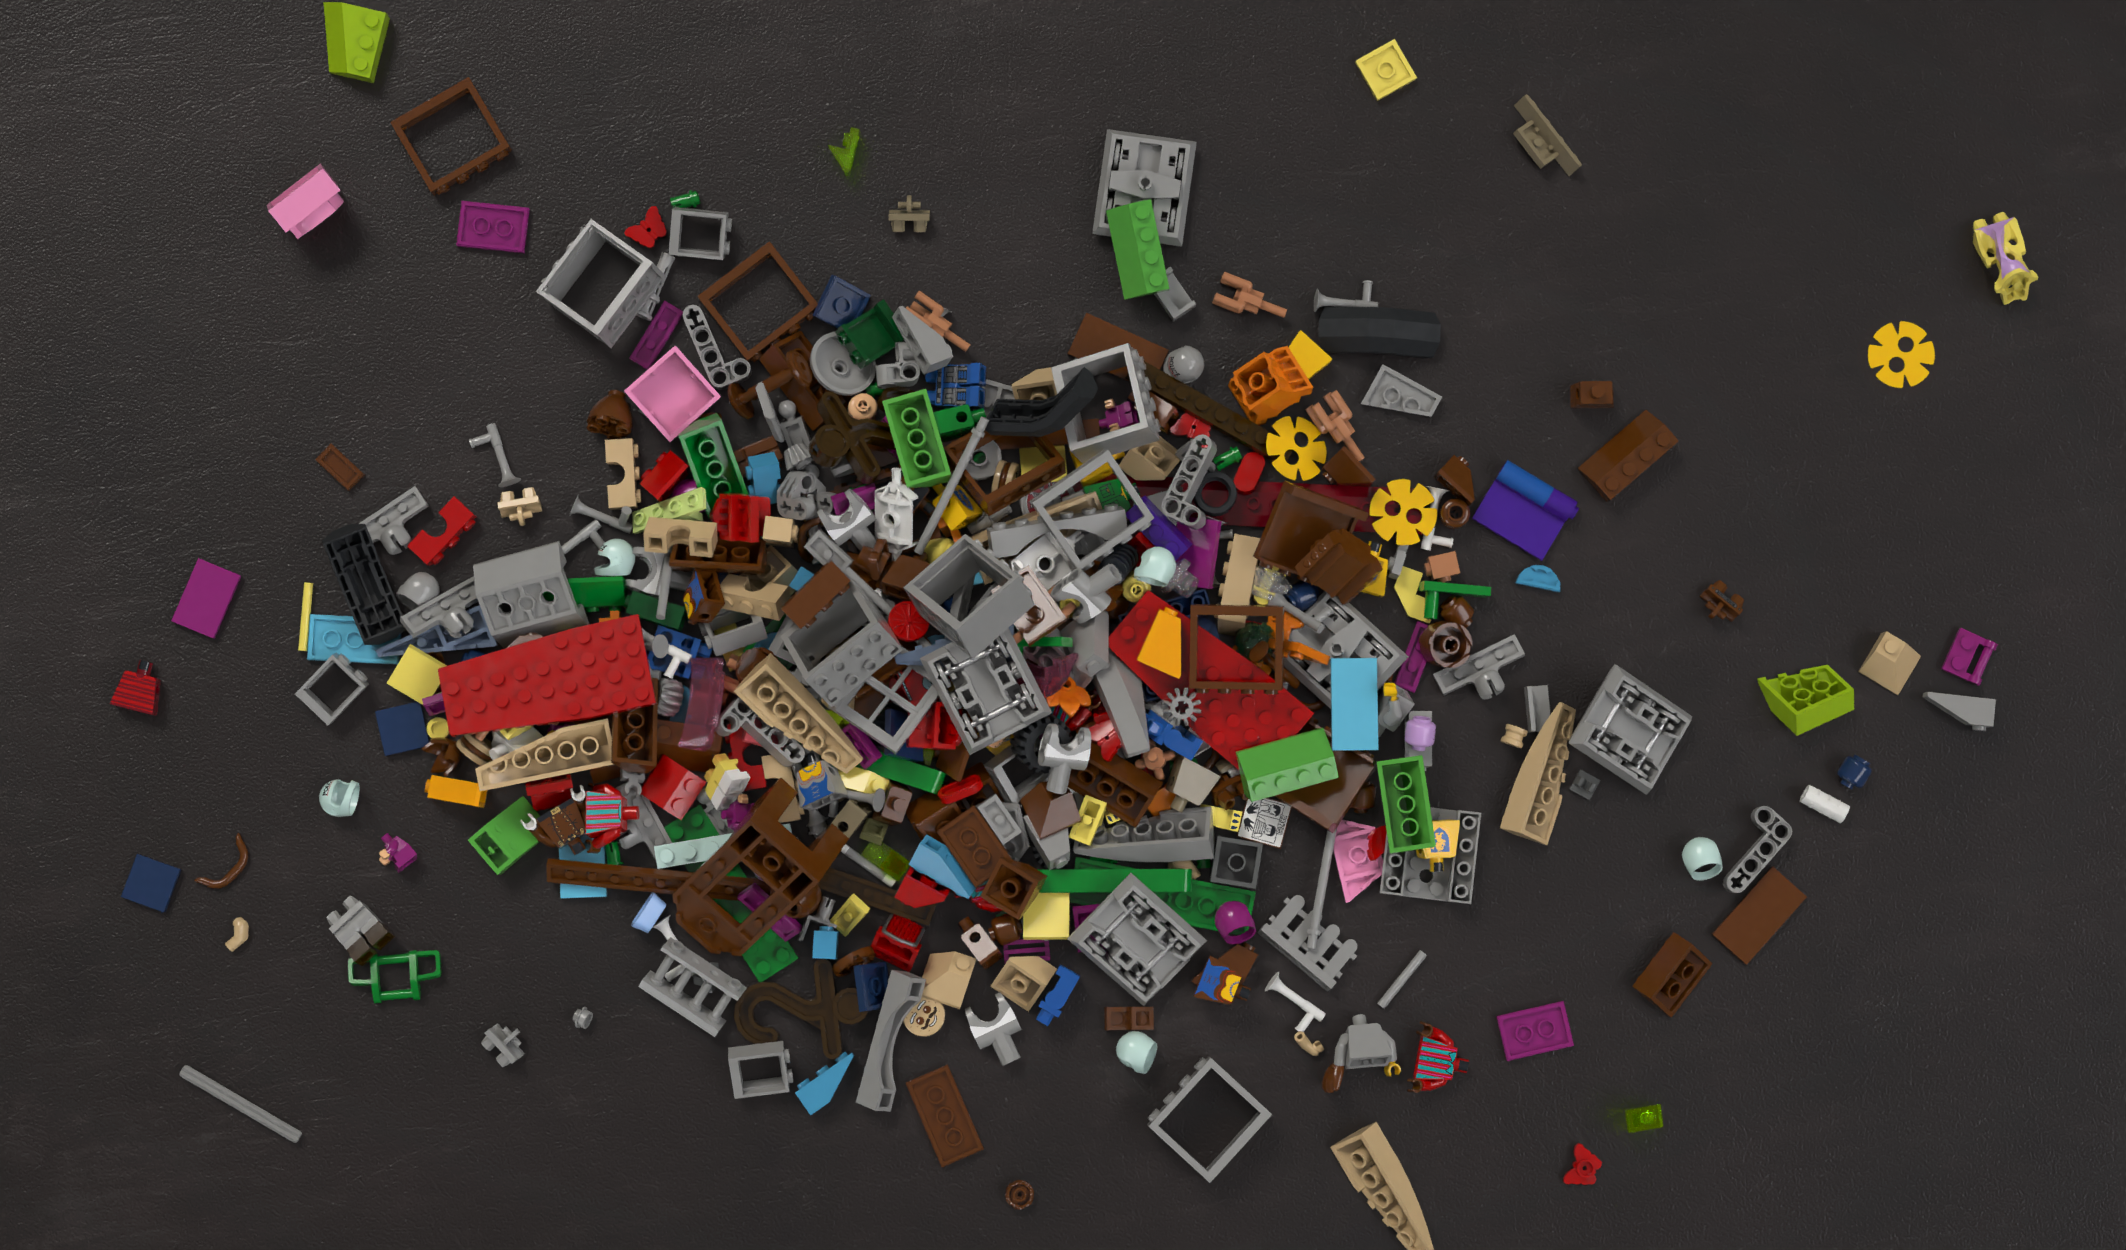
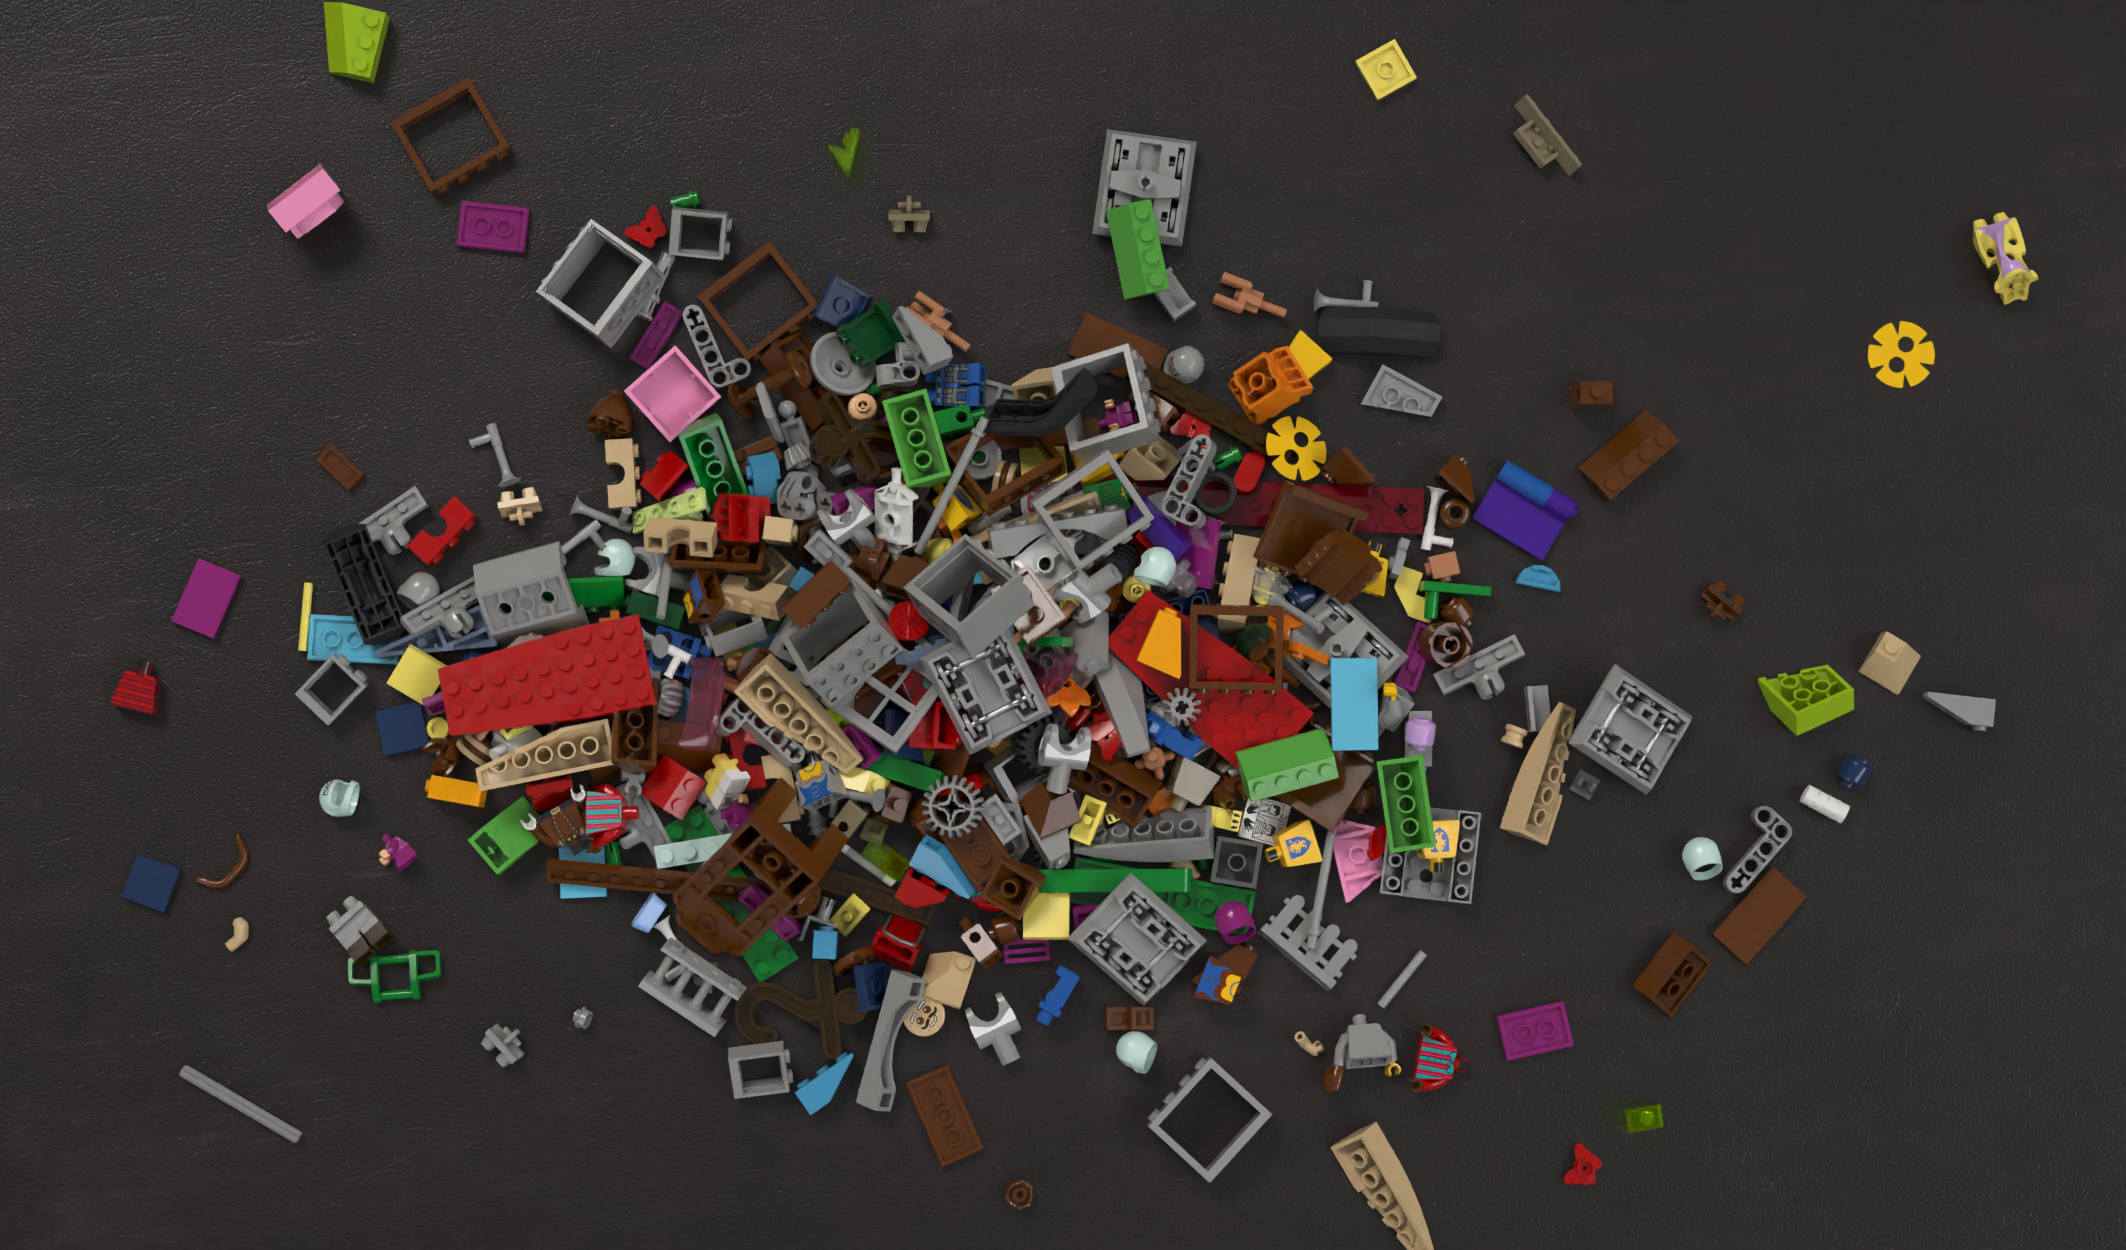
(943, 805): none -> light grey gear
(1024, 979): tan slope -> none
(1294, 845): none -> yellow torso
(1312, 1011): white piece -> none
(1336, 423): nougat plant -> none
(1390, 524): yellow piece -> none
(1962, 652): magenta plate -> none

